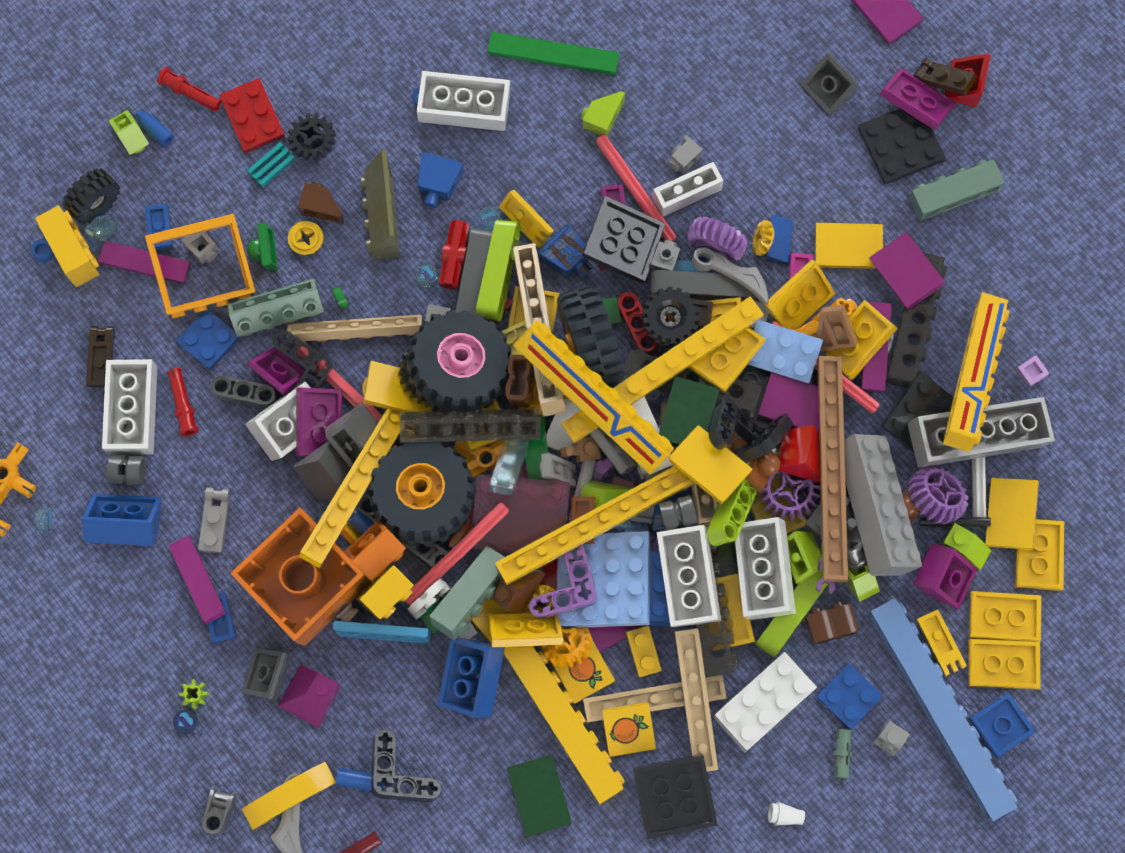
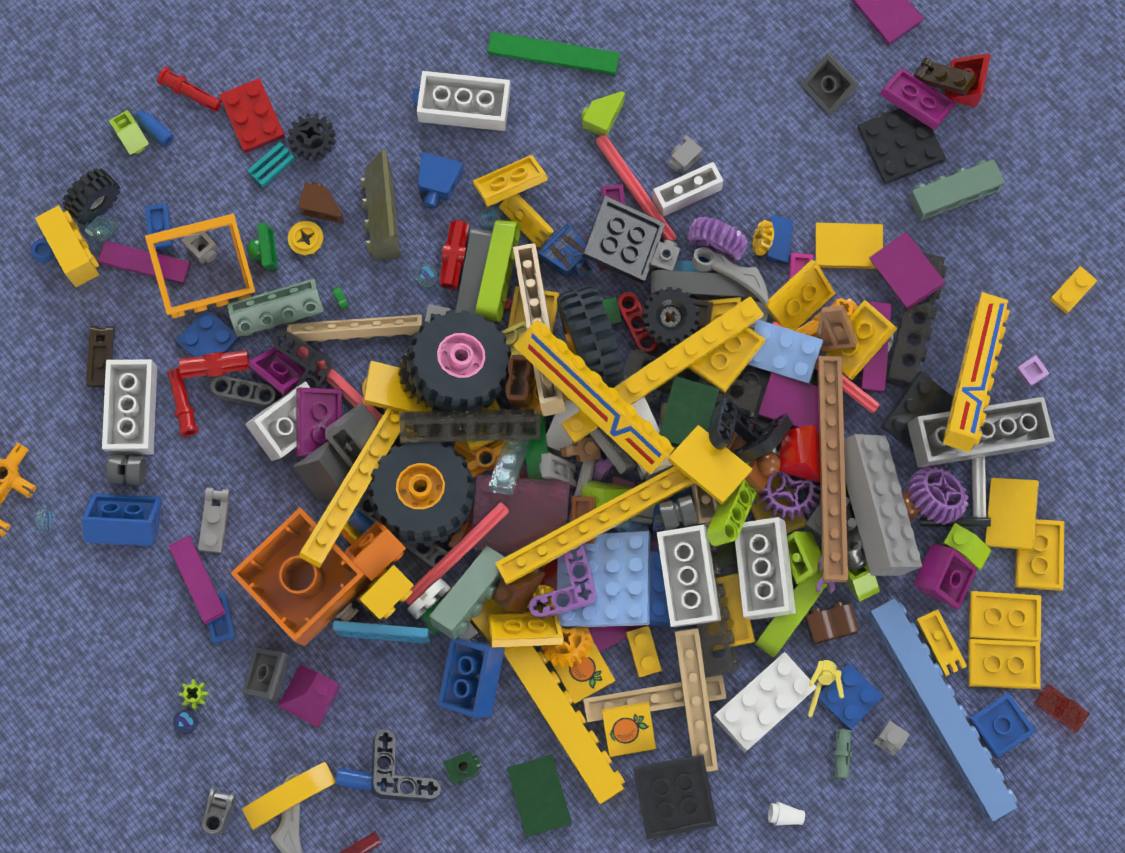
(214, 364): none -> red piece
(463, 767): none -> dark green brick
(509, 180): none -> yellow tile
(826, 674): none -> light yellow plant
(1061, 708): none -> clear red slope
(1073, 290): none -> yellow plate

